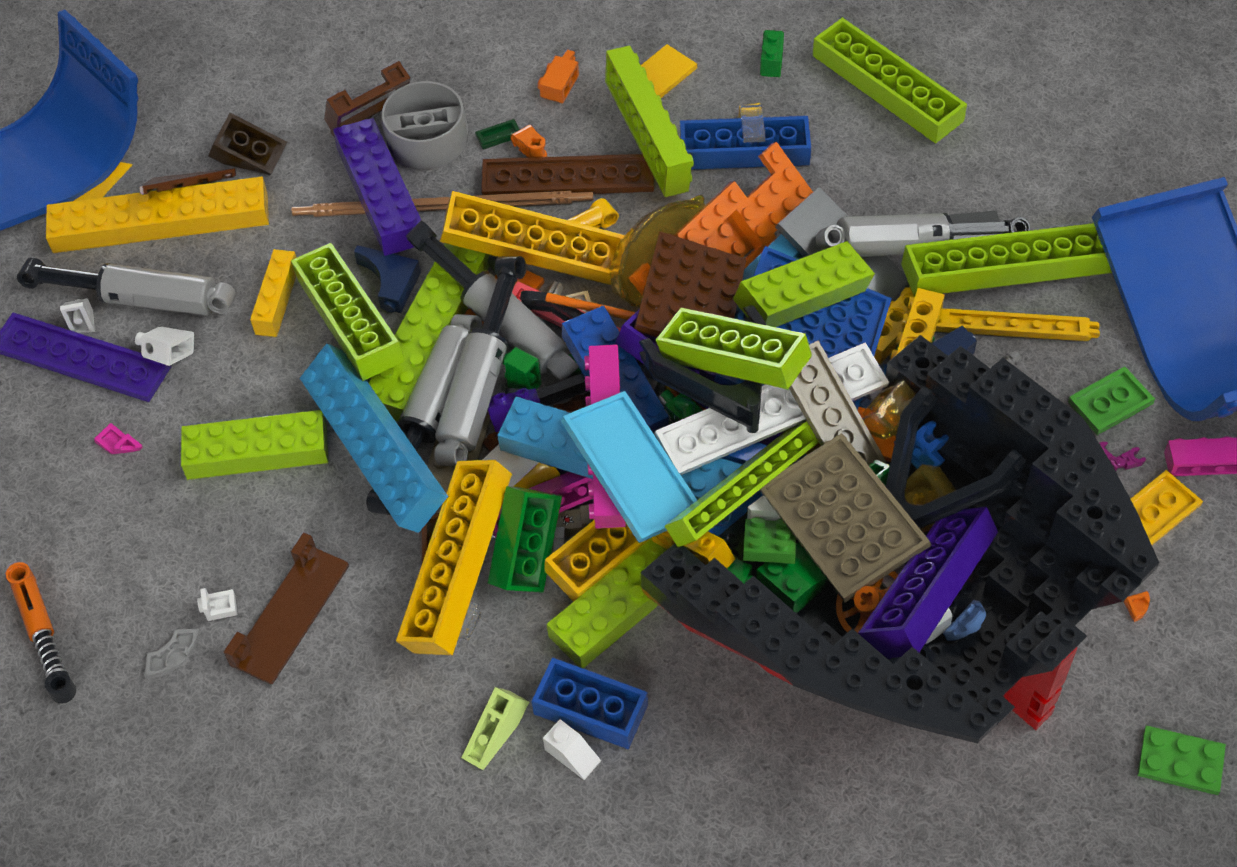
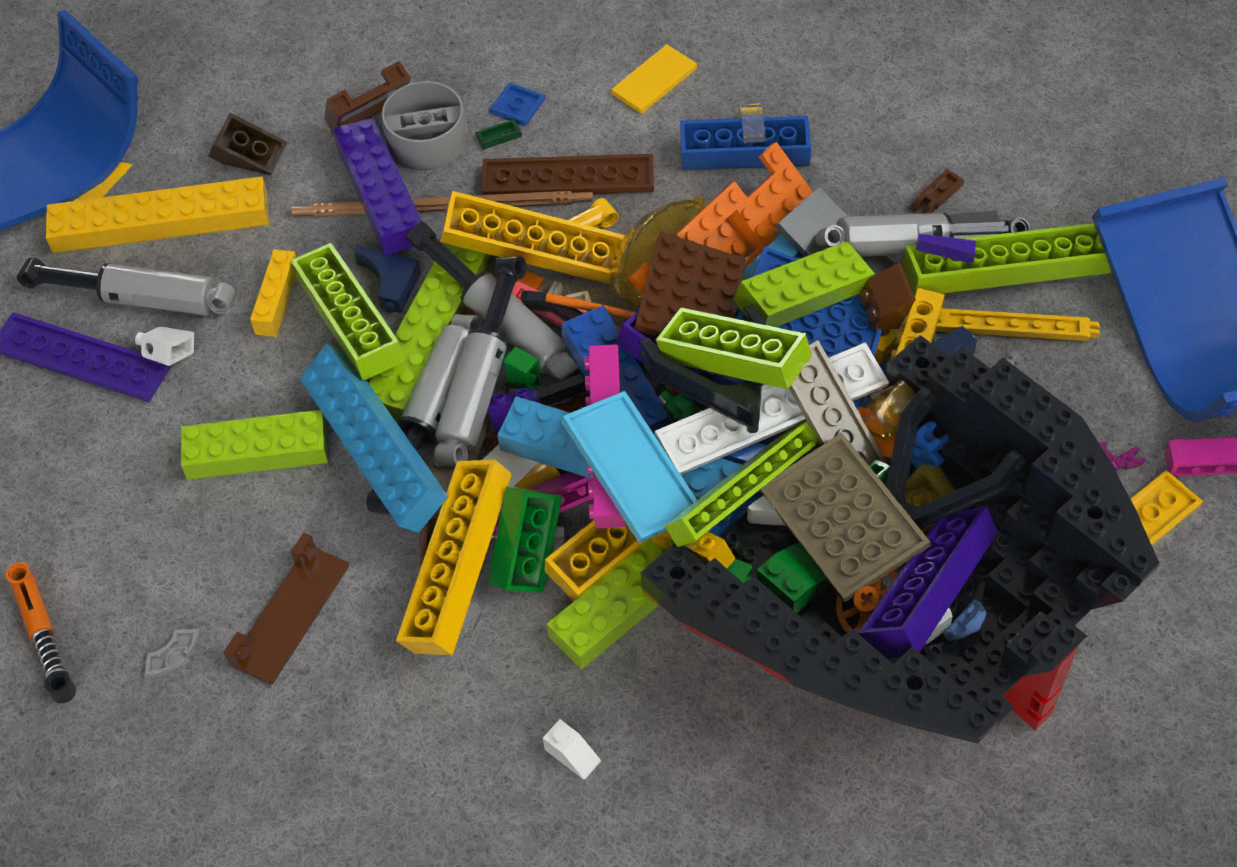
(78, 315): white slope -> none
(116, 441): dark pink slope -> none
(173, 181): reddish brown tile -> none
(217, 604): white bracket -> none
(495, 726): yellowish green slope -> none
(517, 104): none -> blue tile
(529, 142): orange piece -> none
(559, 77): orange hinge -> none
(574, 520): dark tan leg -> none
(590, 703): blue brick -> none
(648, 121): lime brick -> none
(768, 541): bright green plate -> none
(772, 53): green brick -> none
(887, 298): none -> reddish brown slope
(889, 80): lime brick -> none
(938, 192): none -> reddish brown hinge
(947, 247): none -> dark purple piece
(1111, 400): bright green plate -> none
(1137, 605): orange tile -> none
(1181, 760): bright green plate -> none

